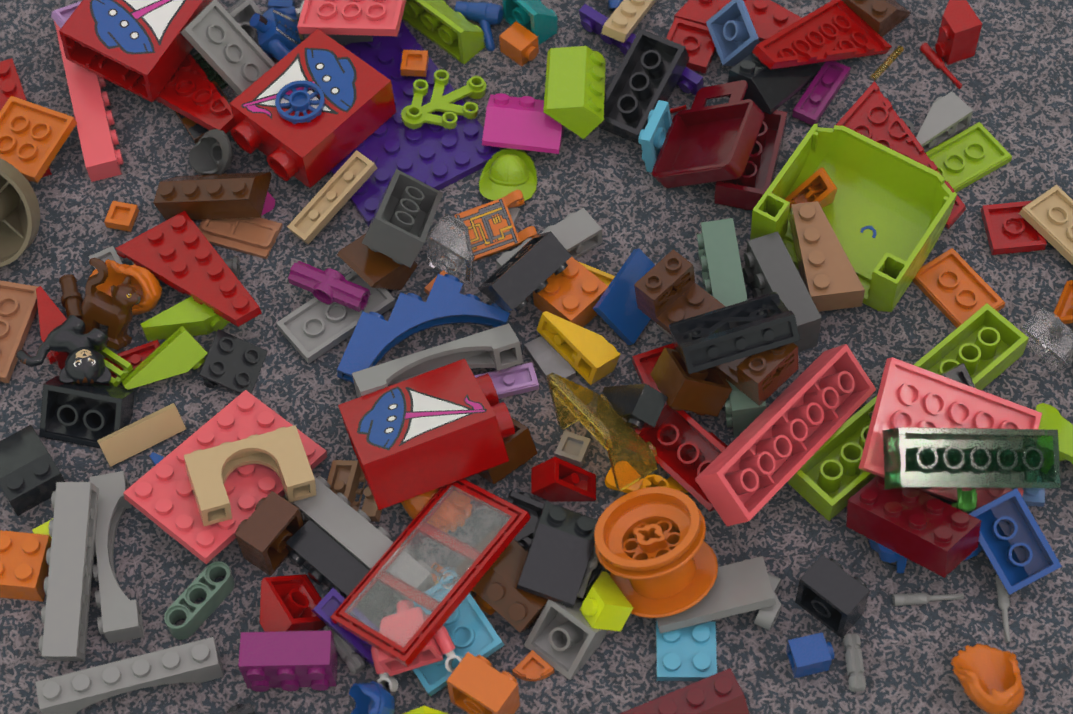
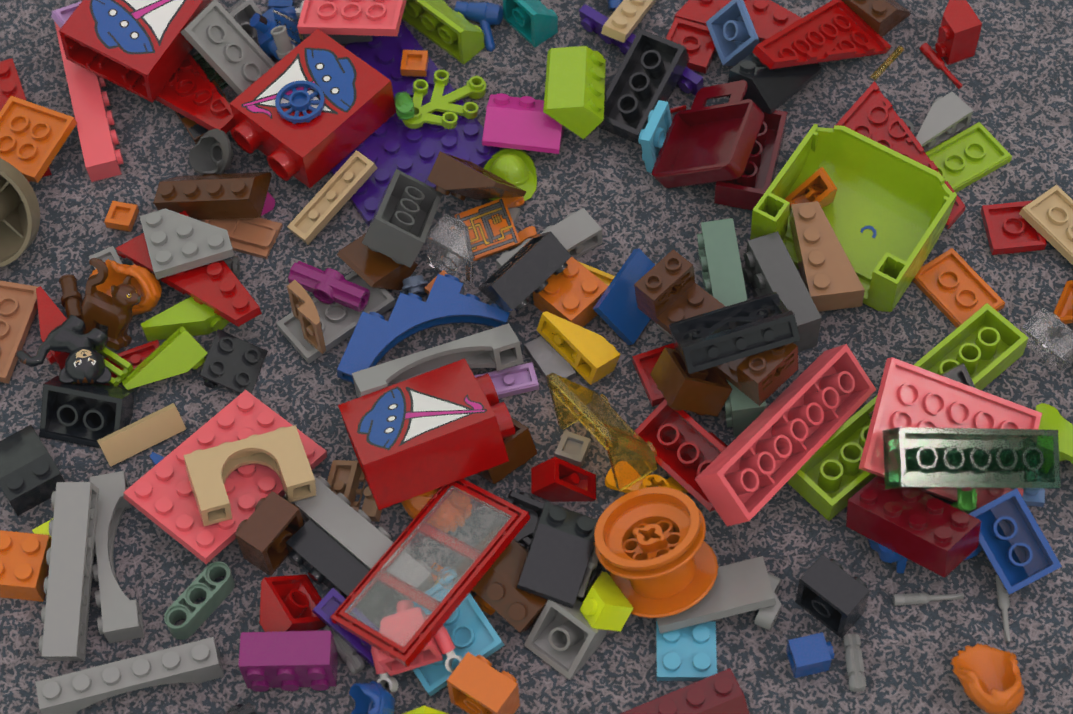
(182, 242): none -> light grey plate
(282, 41): none -> light grey pin
(307, 314): none -> medium nougat slope
(404, 105): none -> bright green piece
(414, 285): none -> sand blue plate
(469, 180): none -> reddish brown slope
(519, 44): orange brick -> none
(532, 668): orange tile -> none
(637, 404): black slope -> none
(821, 92): magenta plate -> none

